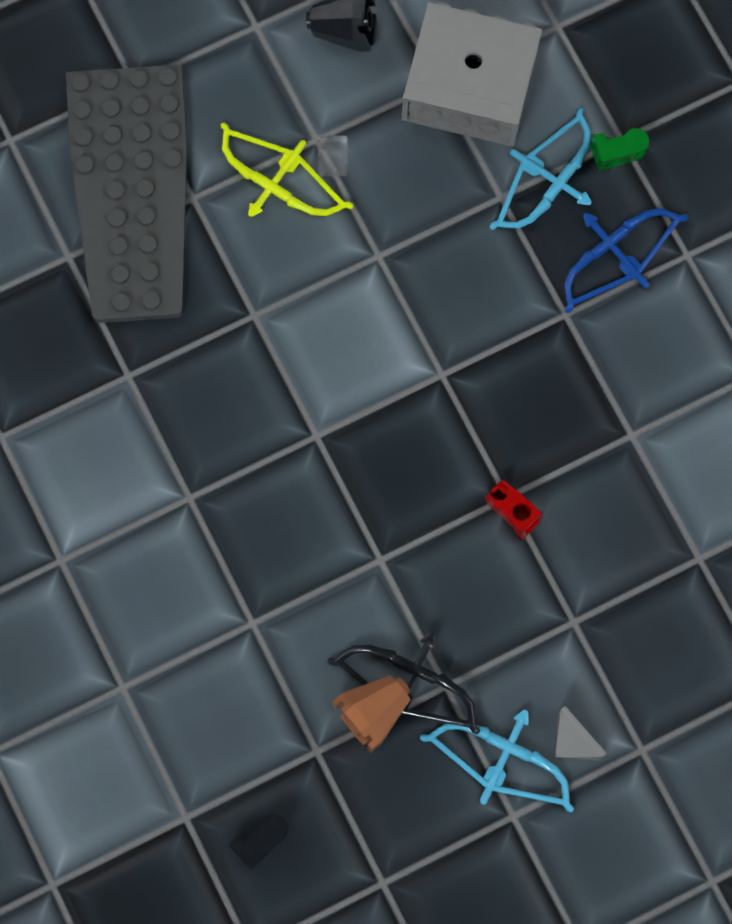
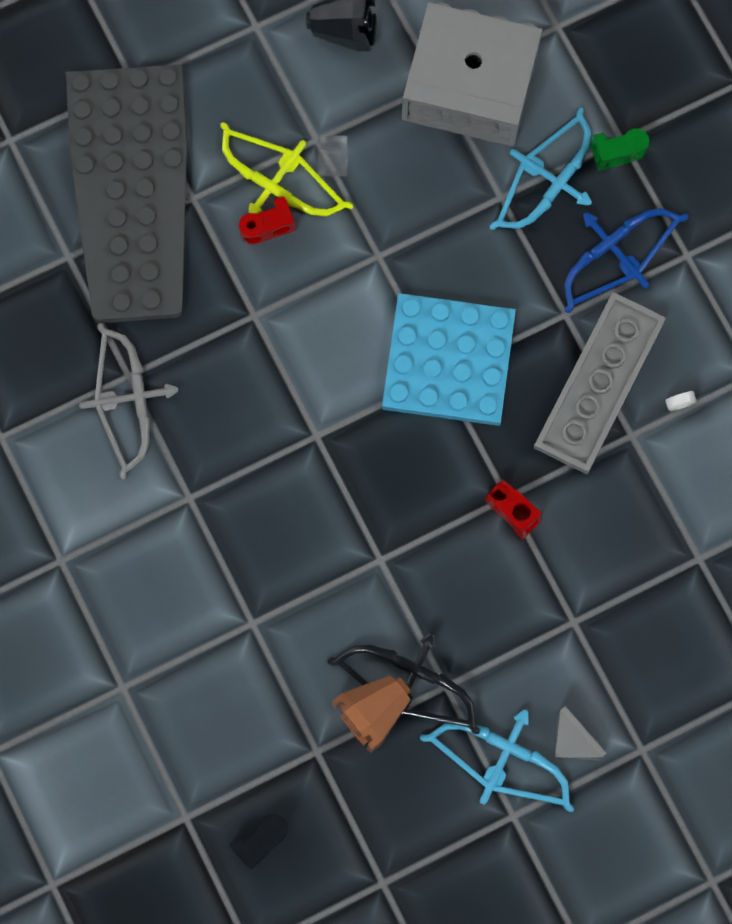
(109, 400): none -> light grey piece
(268, 224): none -> red leg
(448, 359): none -> medium azure plate
(599, 383): none -> light grey plate
(681, 401): none -> white tile

